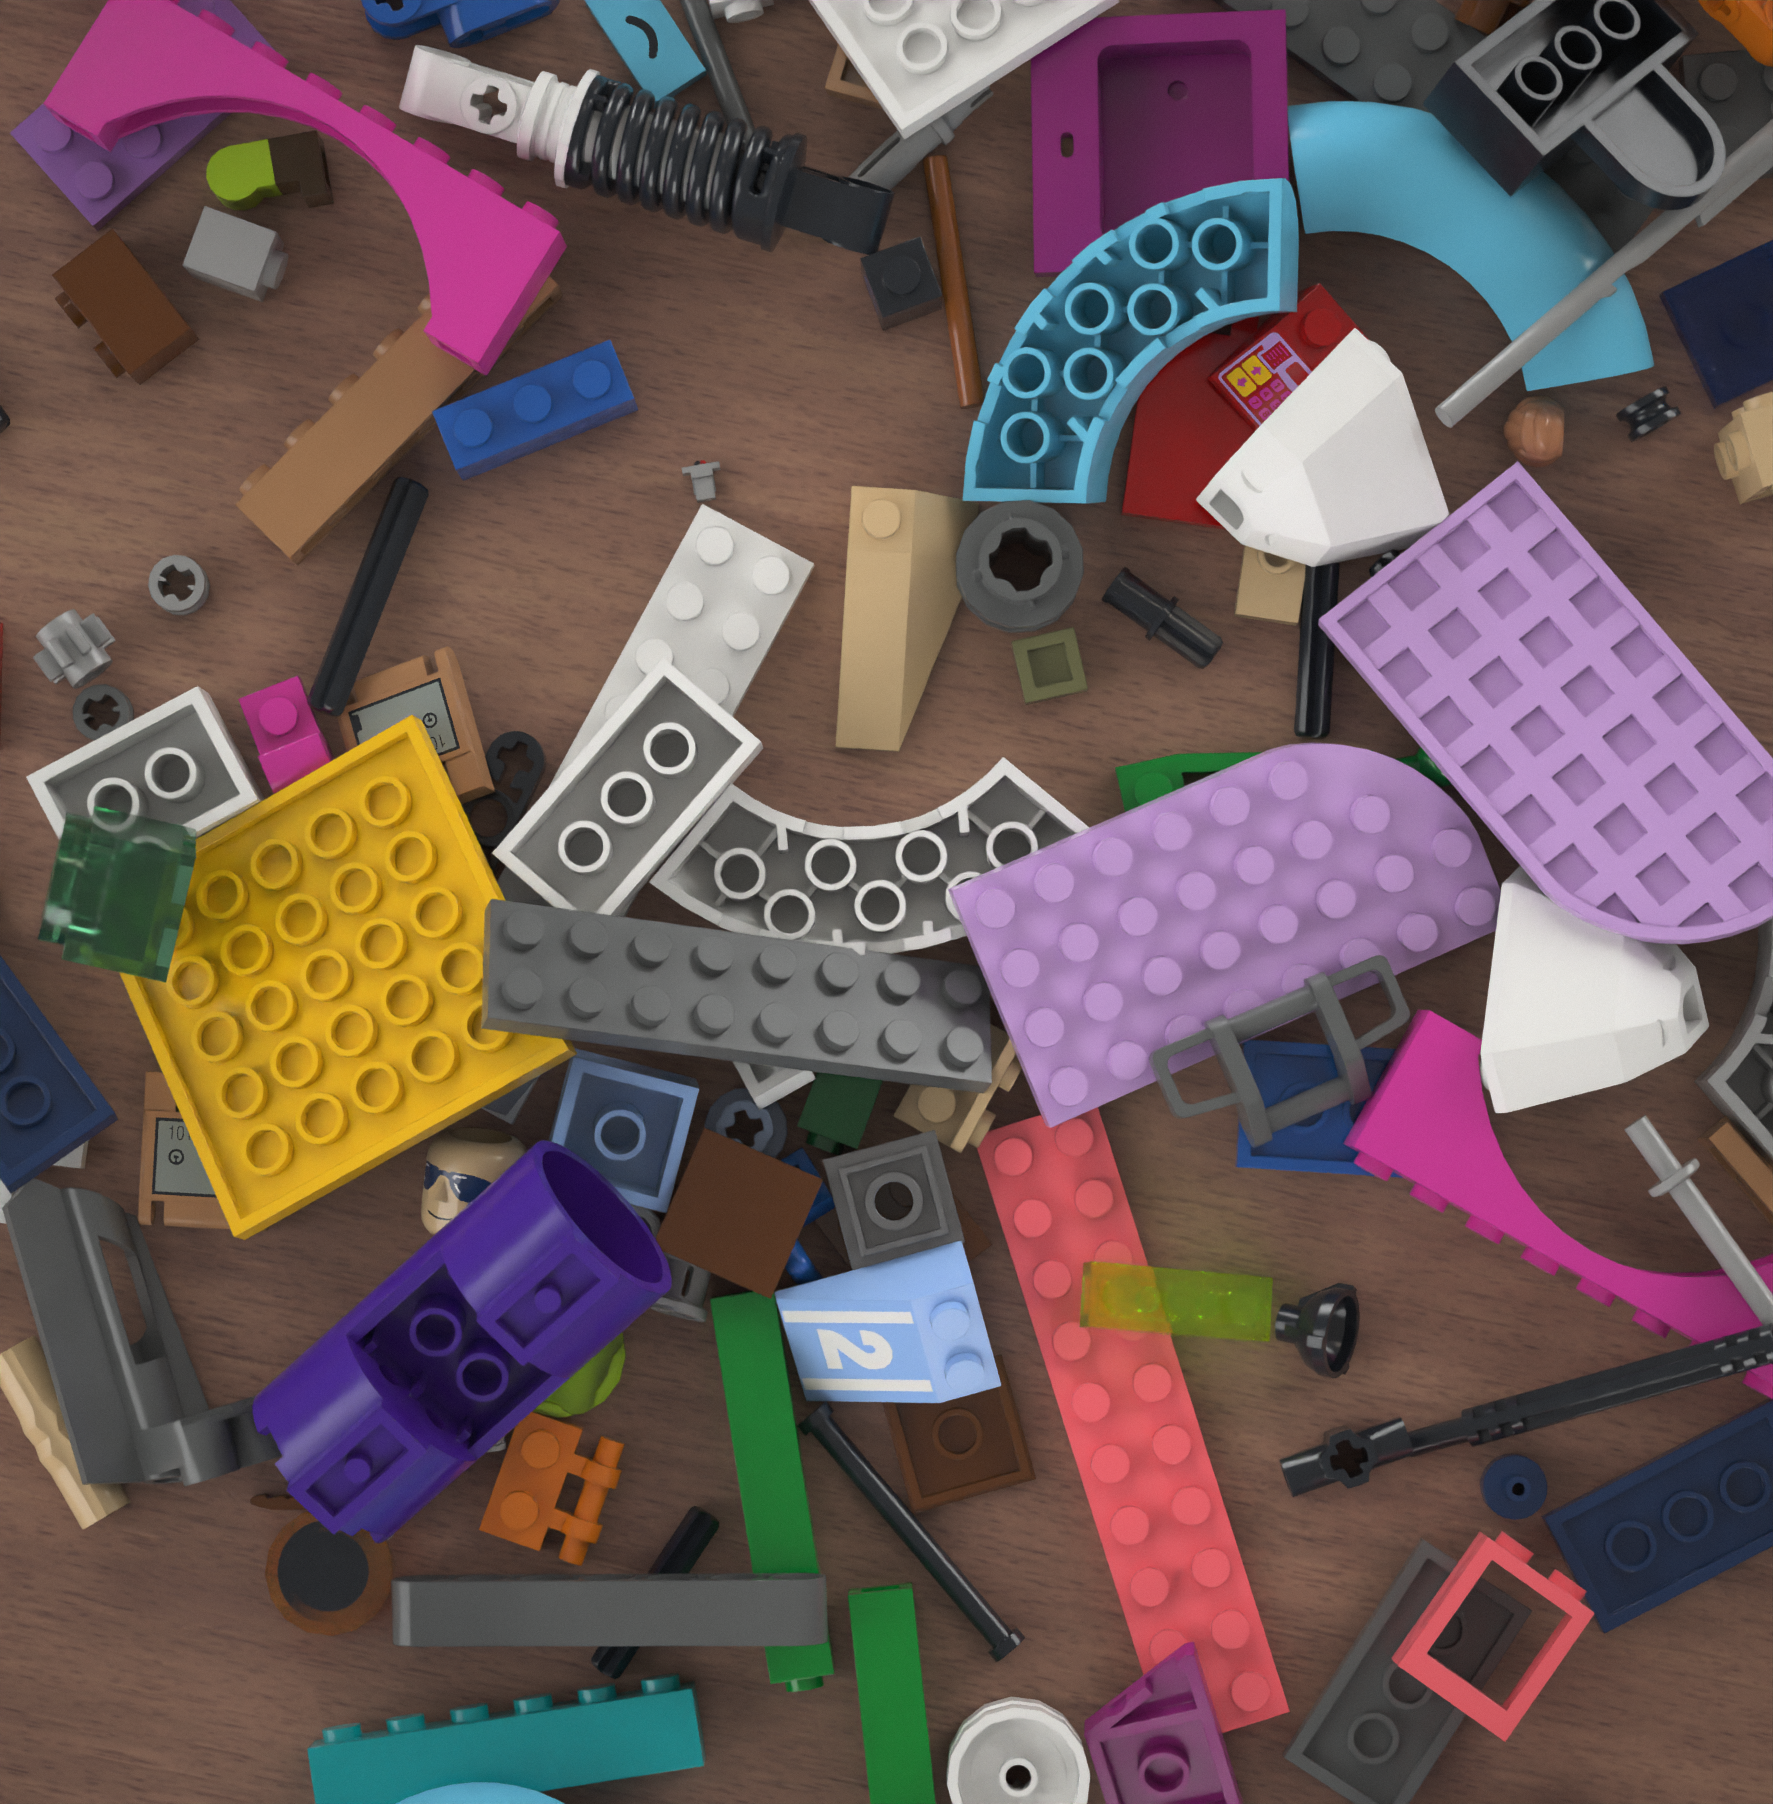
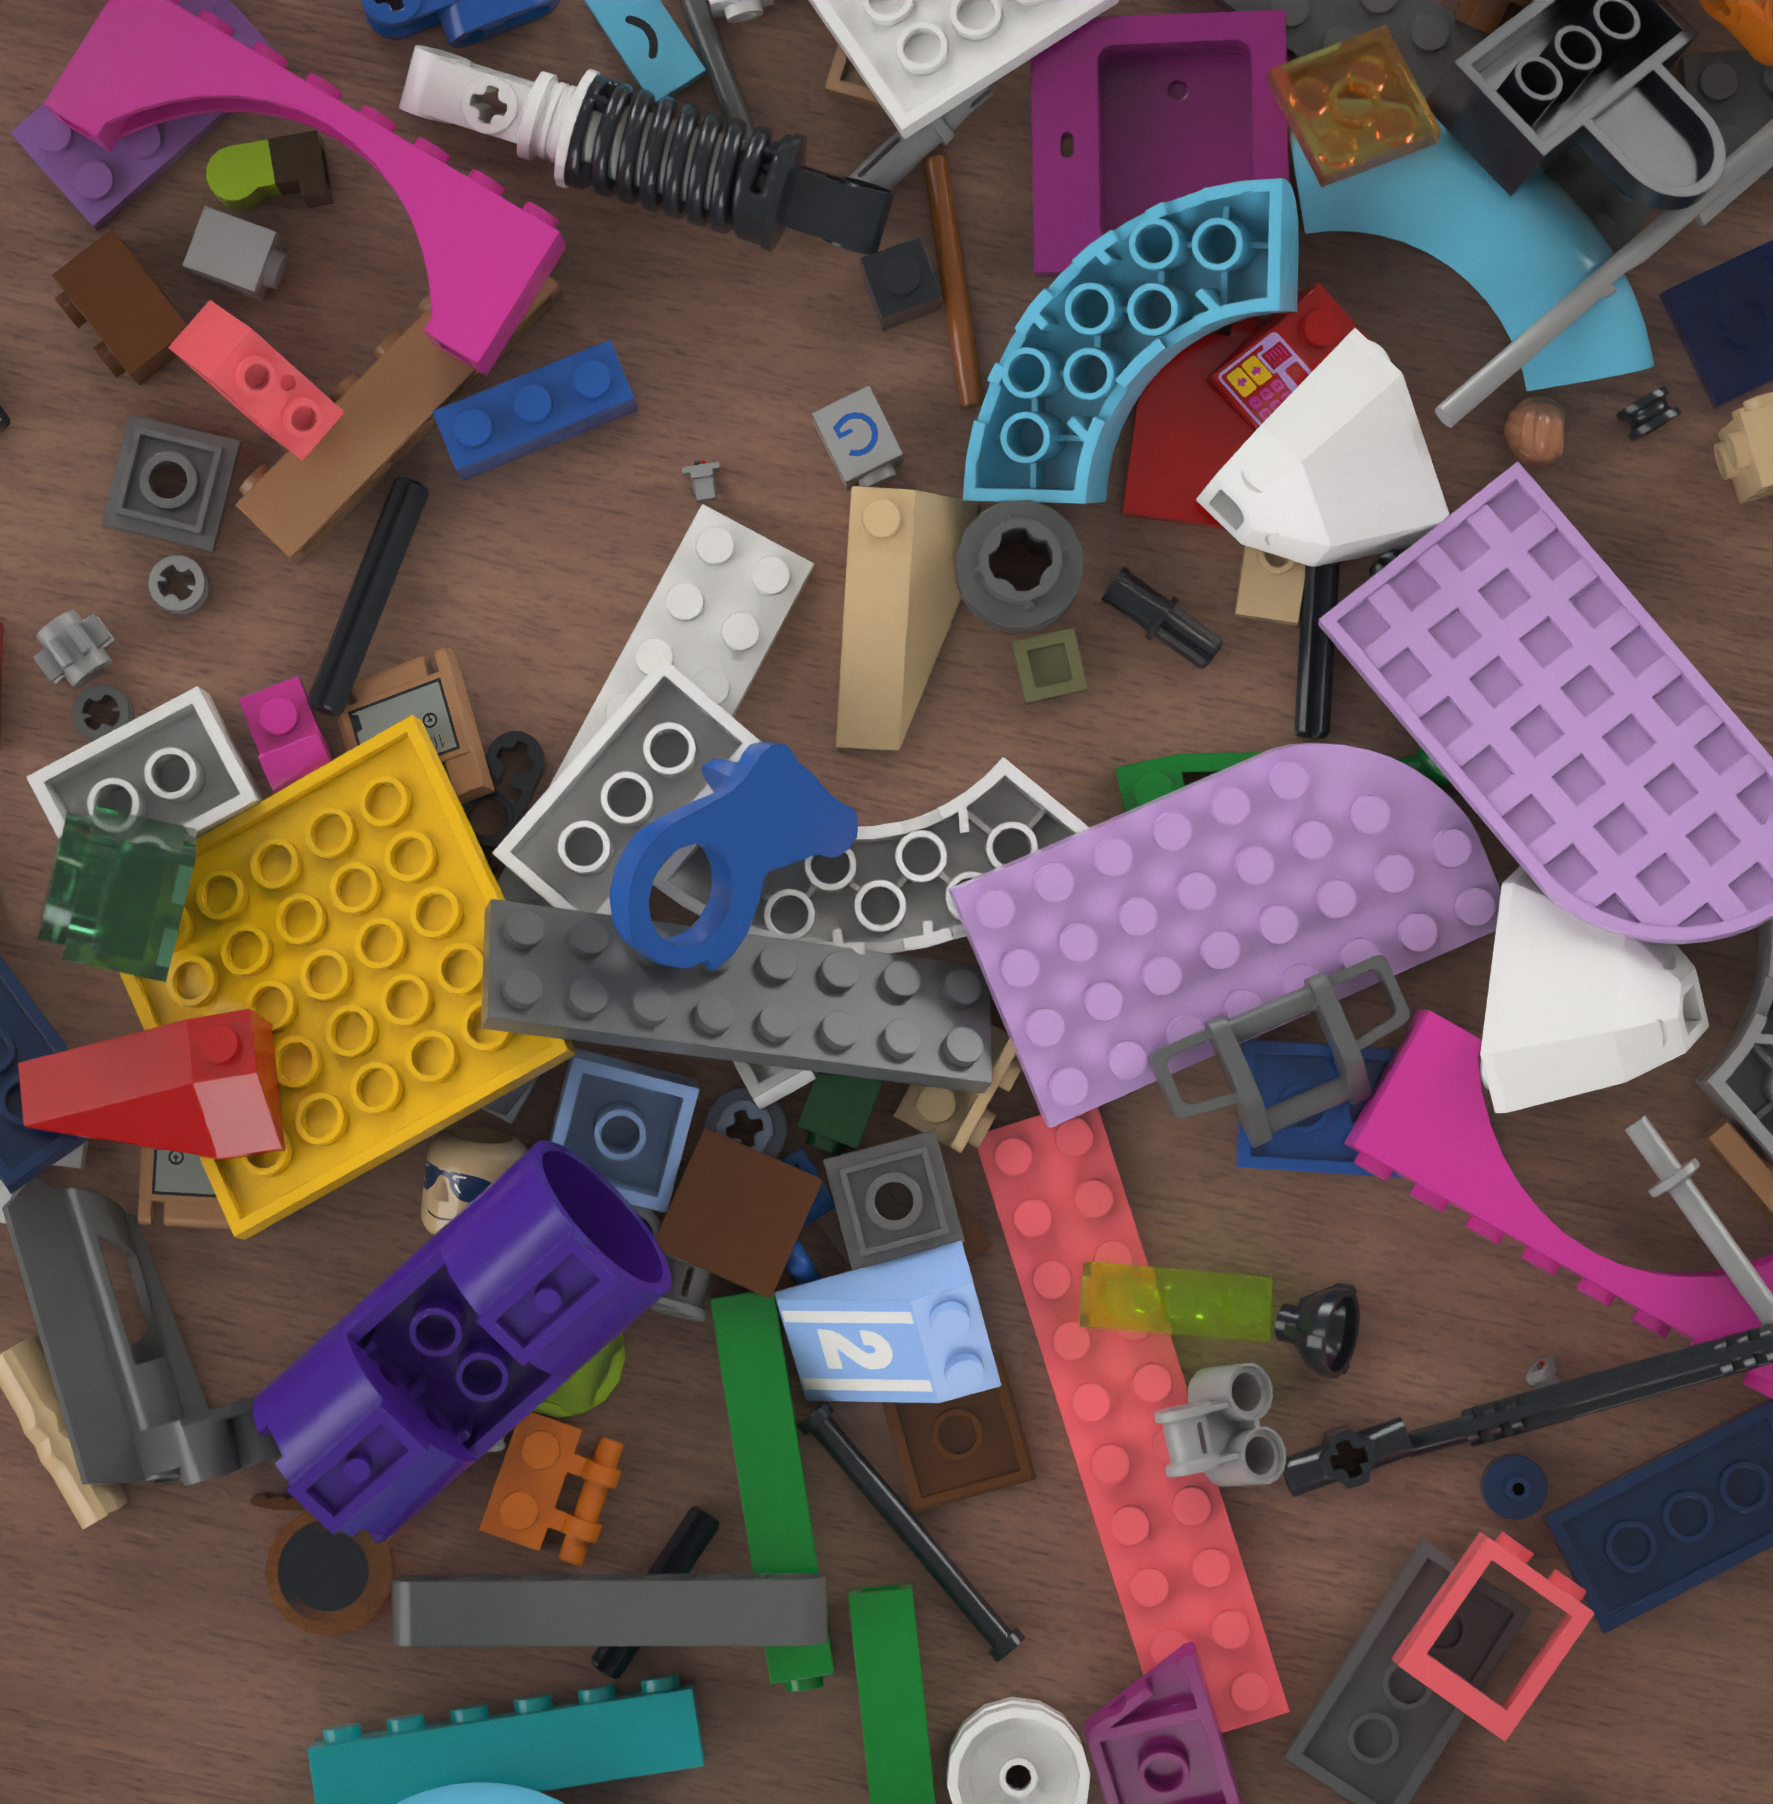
(175, 1087): none -> red wedge
(198, 511): none -> flat silver piece
(256, 379): none -> coral window
(757, 820): none -> blue animal
(859, 440): none -> light grey brick
(1222, 1428): none -> light grey piece
(1353, 106): none -> clear orange plate
(1542, 1372): none -> light grey piece

